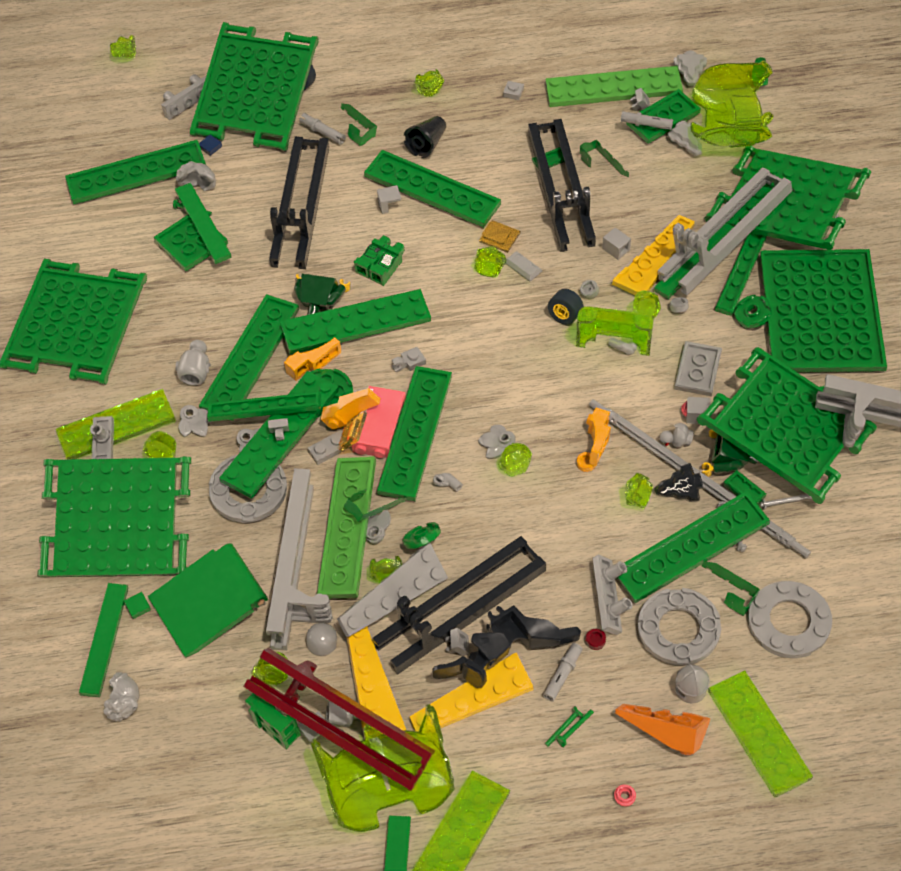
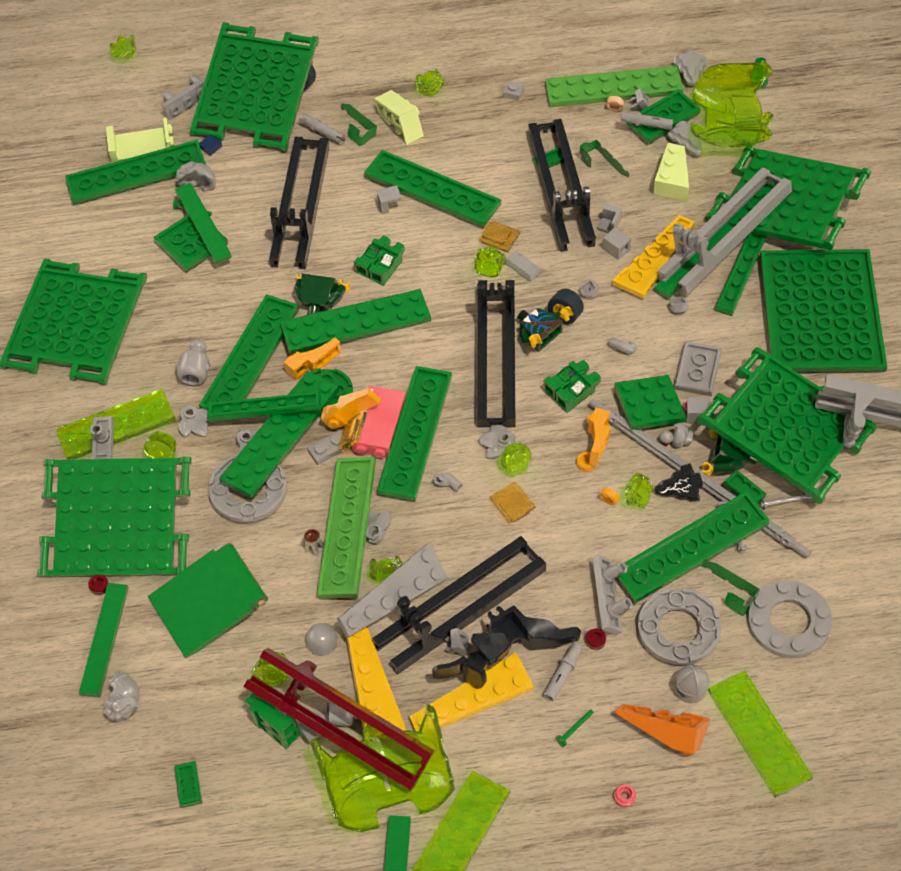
(98, 584): none -> dark red tile
(137, 605): green tile -> none
(138, 143): none -> yellowish green panel
(188, 784): none -> green plate
(278, 427): light grey tile -> none
(286, 597): light grey piece -> none
(312, 538): none -> piece
(354, 510): green piece -> none
(401, 114): none -> yellowish green wedge
(409, 359): light grey plate -> none
(421, 536): green tile -> none
(424, 136): black cone -> none
(508, 296): none -> black piece
(512, 502): none -> clear yellow piece
(541, 326): none -> torso
(571, 385): none -> green hips
(576, 713): green piece -> none
(609, 496): none -> light orange tile
(610, 218): none -> light grey panel
(614, 323): clear neon green windscreen -> none
(615, 103): none -> light nougat tile
(647, 303): clear neon green hair -> none
(650, 402): none -> green plate
(672, 174): none -> yellowish green wedge
(756, 319): green tile -> none

